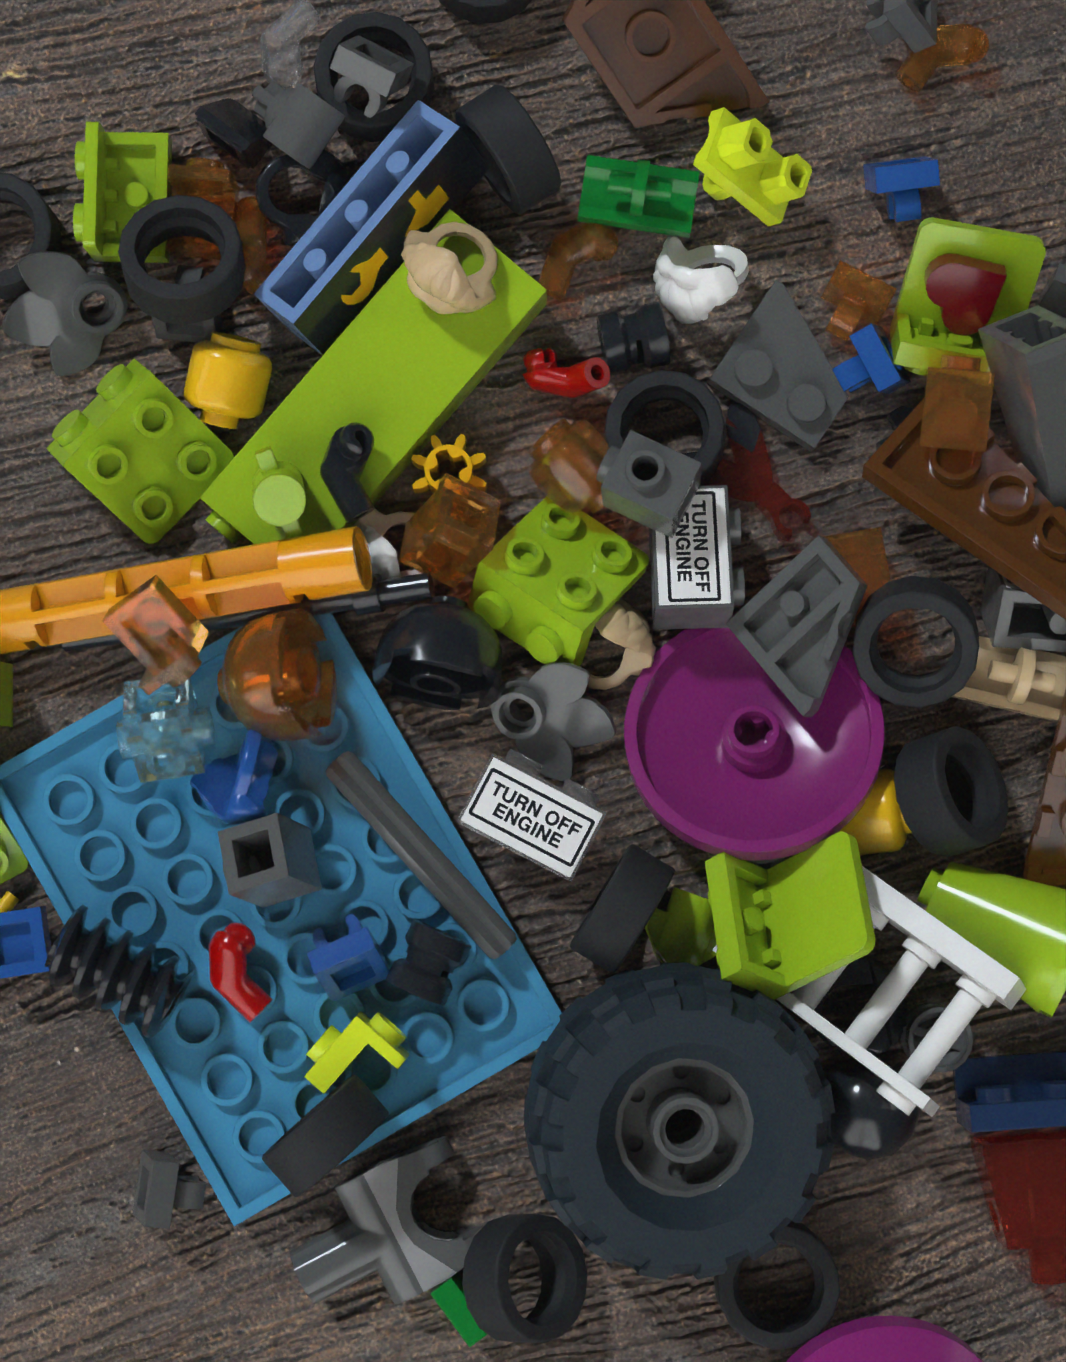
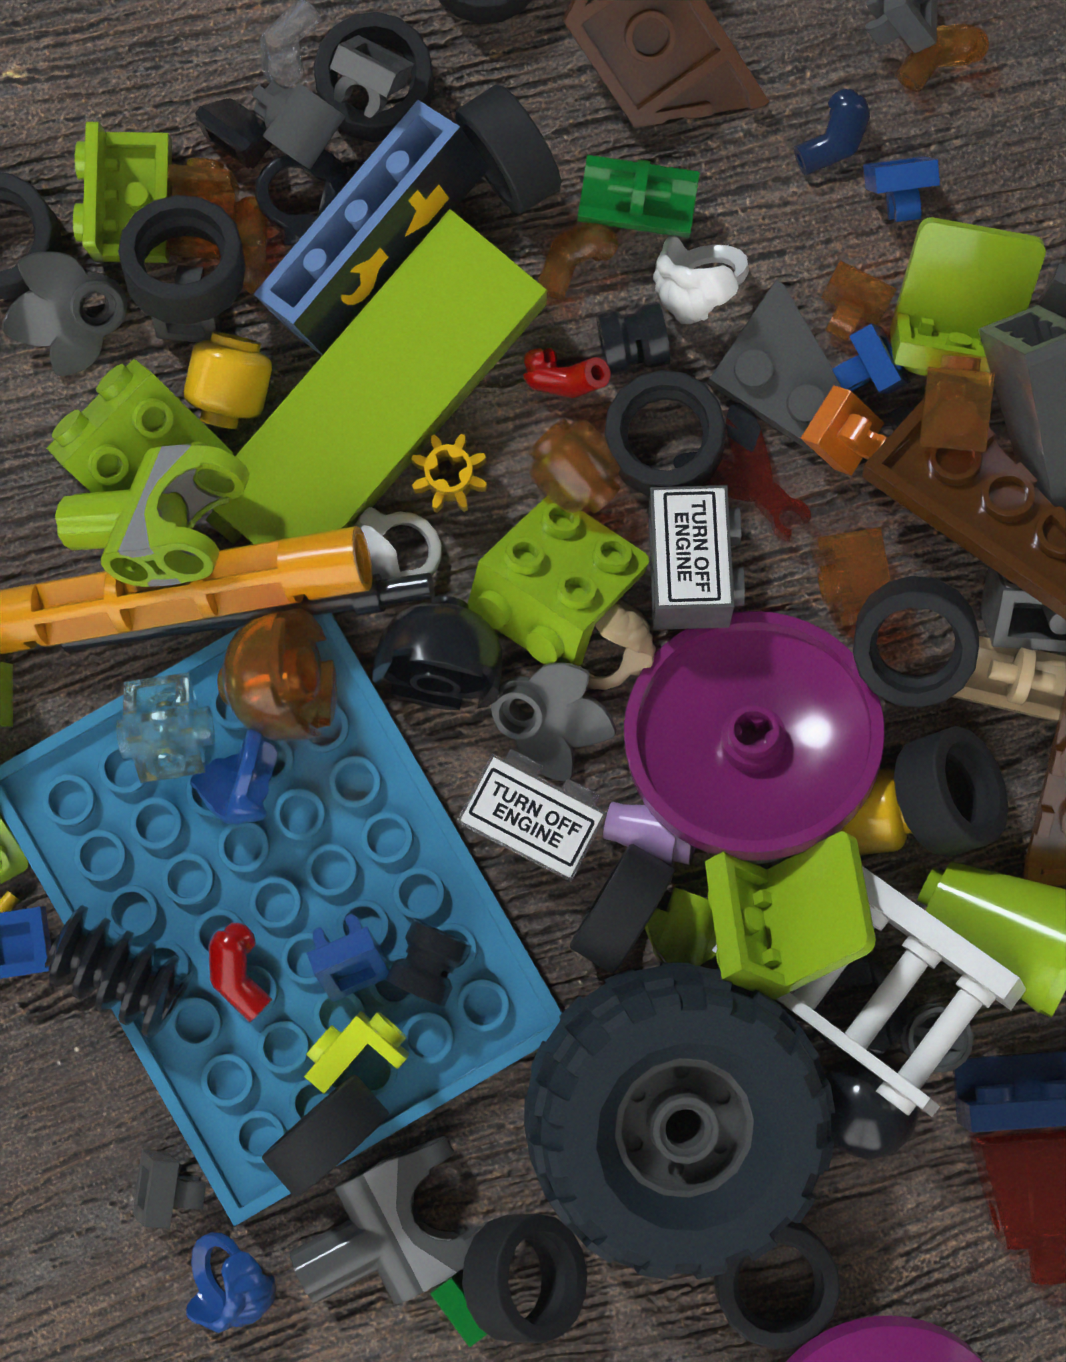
(151, 525): none -> lime connector
(158, 634): clear orange bracket -> none
(246, 1292): none -> blue piece
(269, 860): dark grey brick -> none
(278, 492): lime piece -> none
(343, 468): black arm -> none
(421, 855): dark grey axle -> none
(438, 276): tan piece -> none
(451, 531): clear orange brick -> none
(639, 827): none -> lavender cone
(648, 482): dark grey brick -> none
(745, 166): neon yellow hips -> none
(802, 622): dark grey wing -> none
(843, 134): none -> dark blue arm
(844, 431): none -> orange tile
(964, 290): dark red tile -> none

